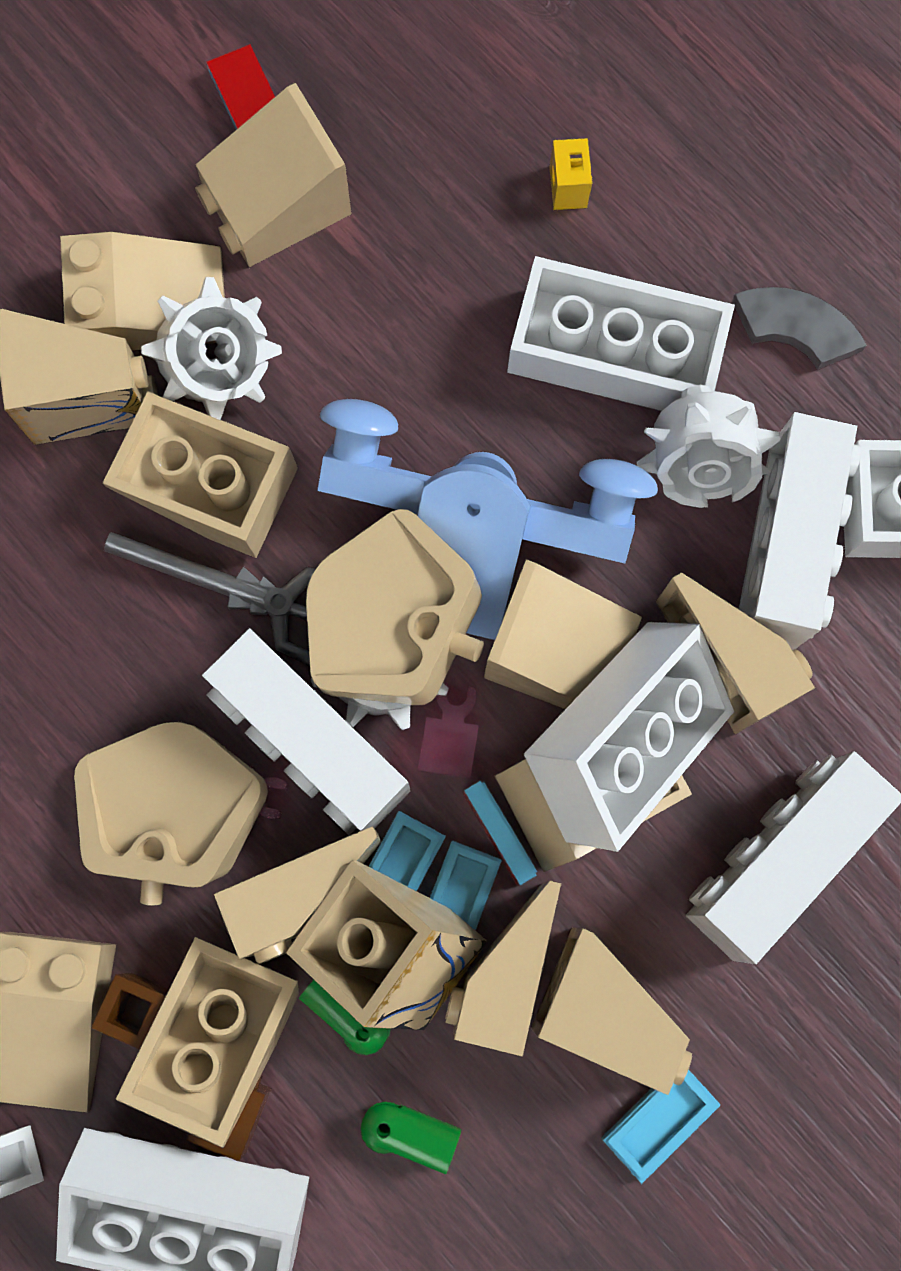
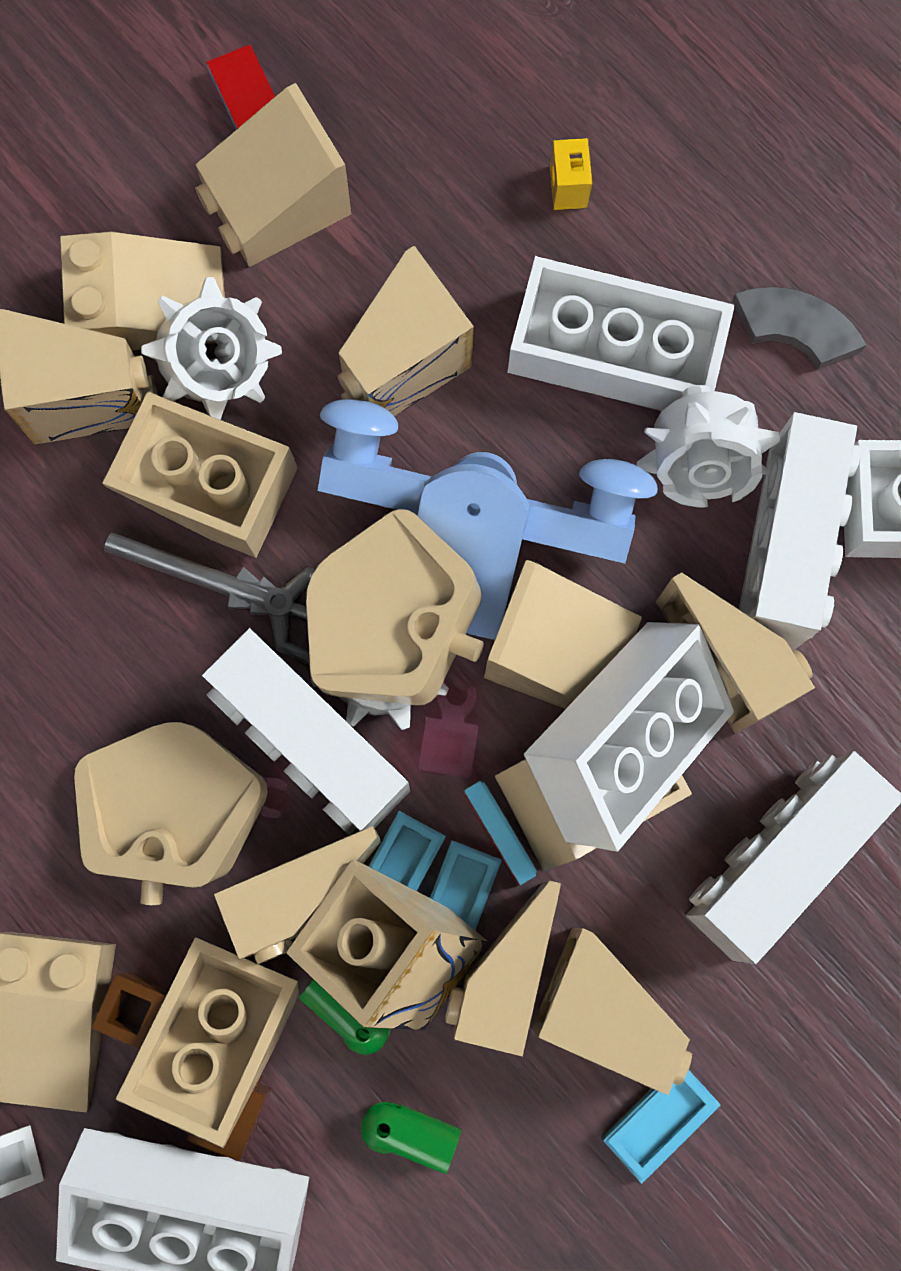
(406, 340): none -> tan slope

